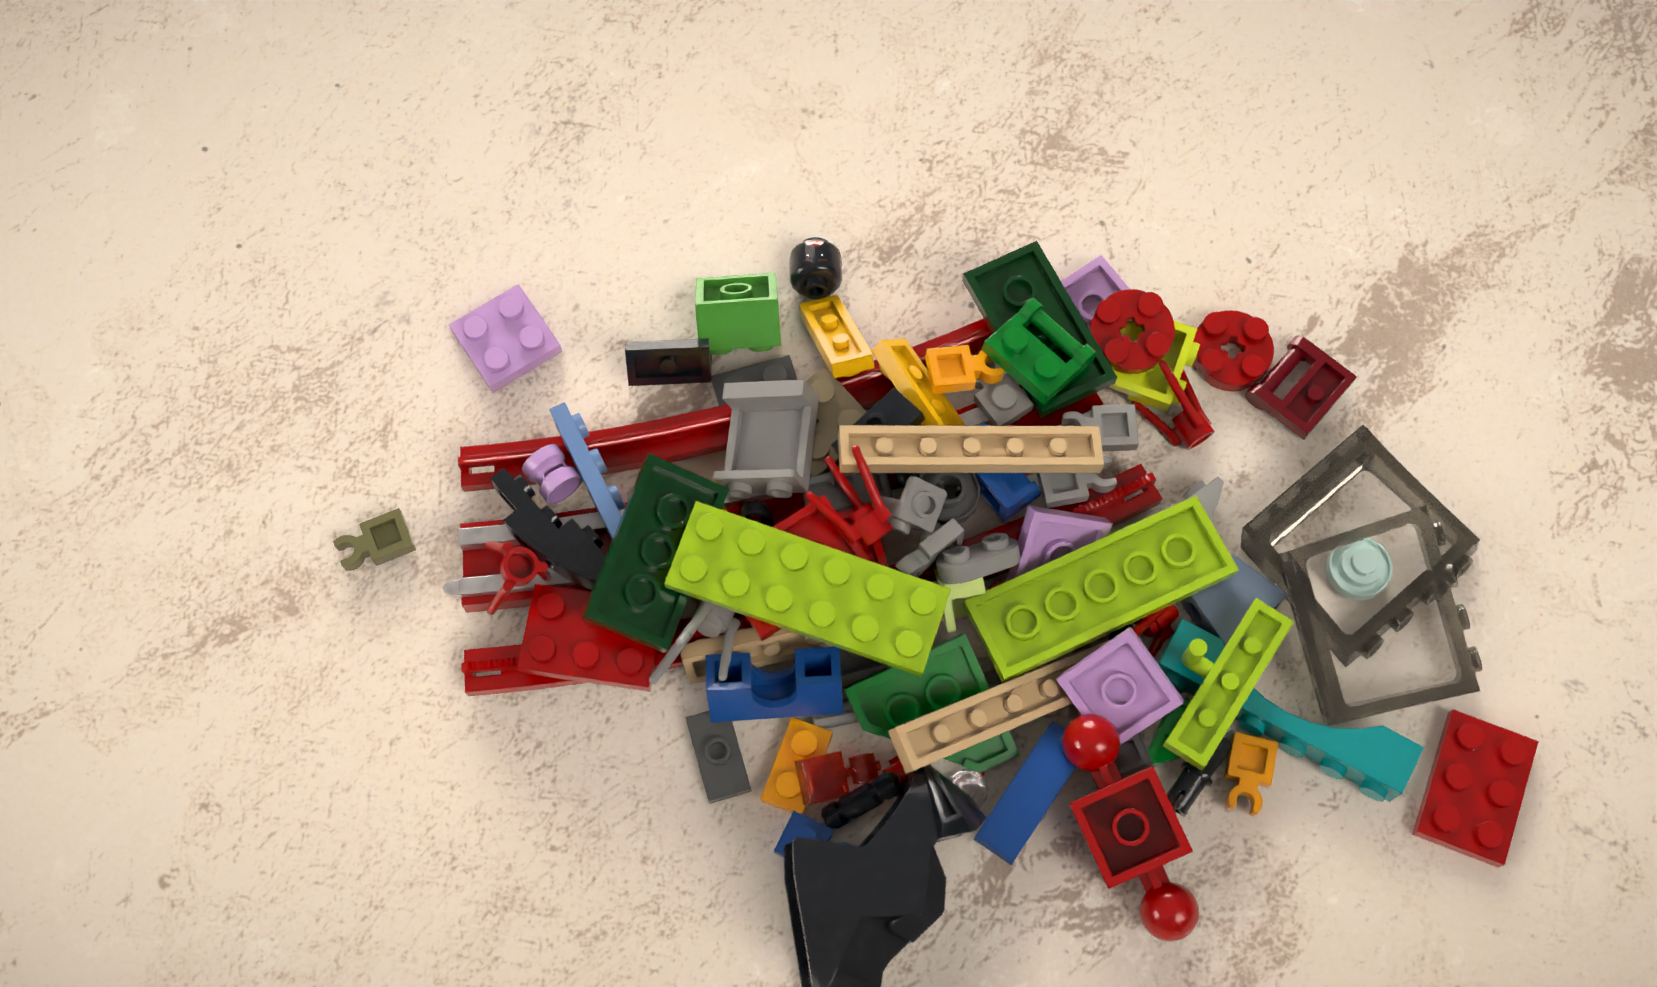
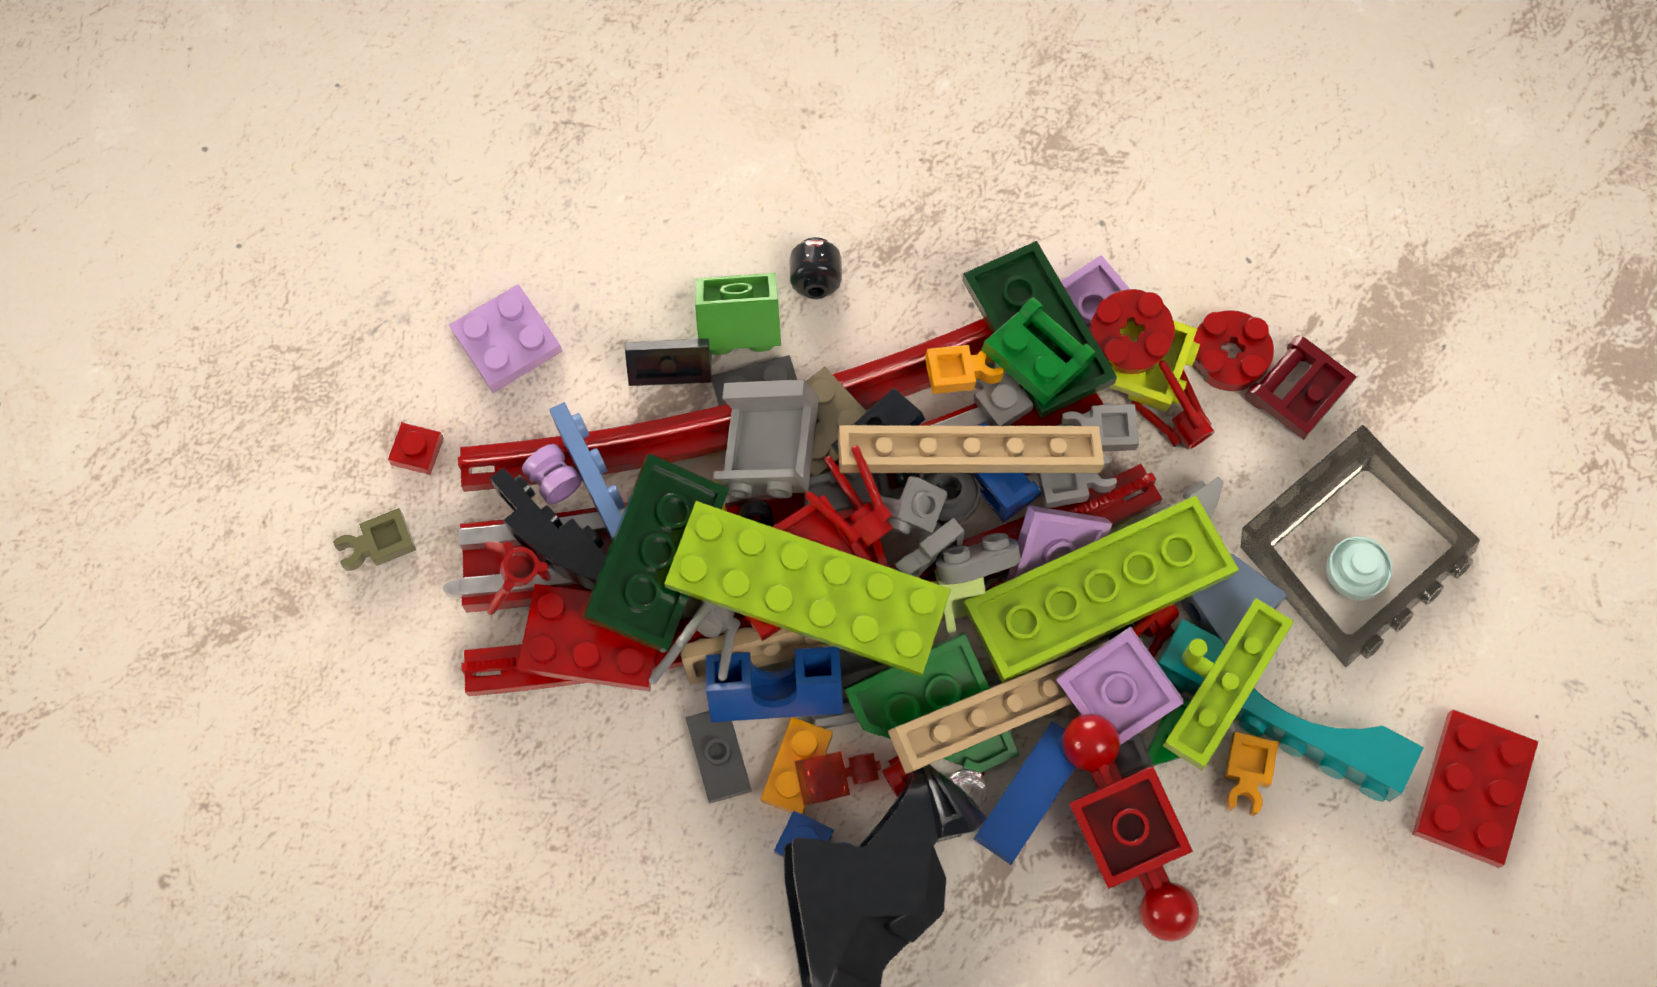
(415, 448): none -> red plate
(836, 336): yellow plate -> none
(861, 800): black axle -> none
(911, 379): yellow plate -> none
(1193, 780): black axle -> none
(1314, 641): clear smoke windscreen -> none

